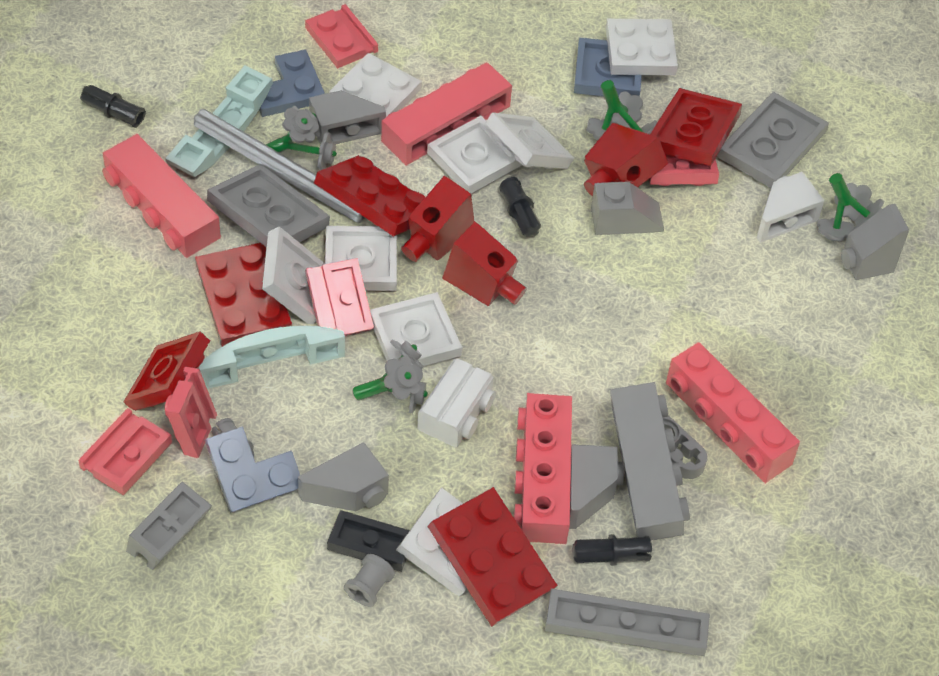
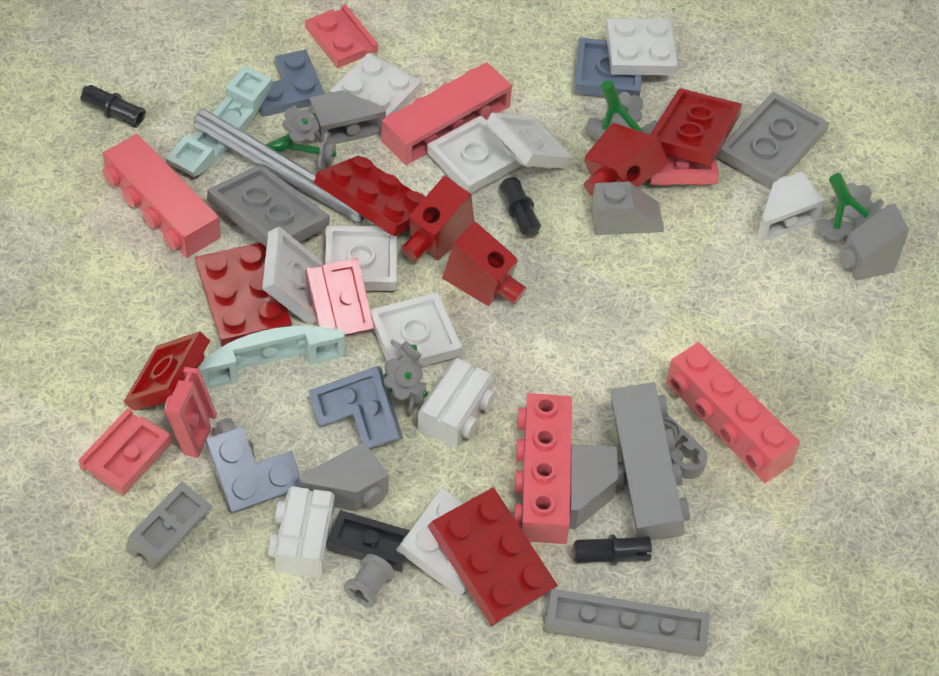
(303, 531): none -> white brick
(365, 399): none -> sand blue plate

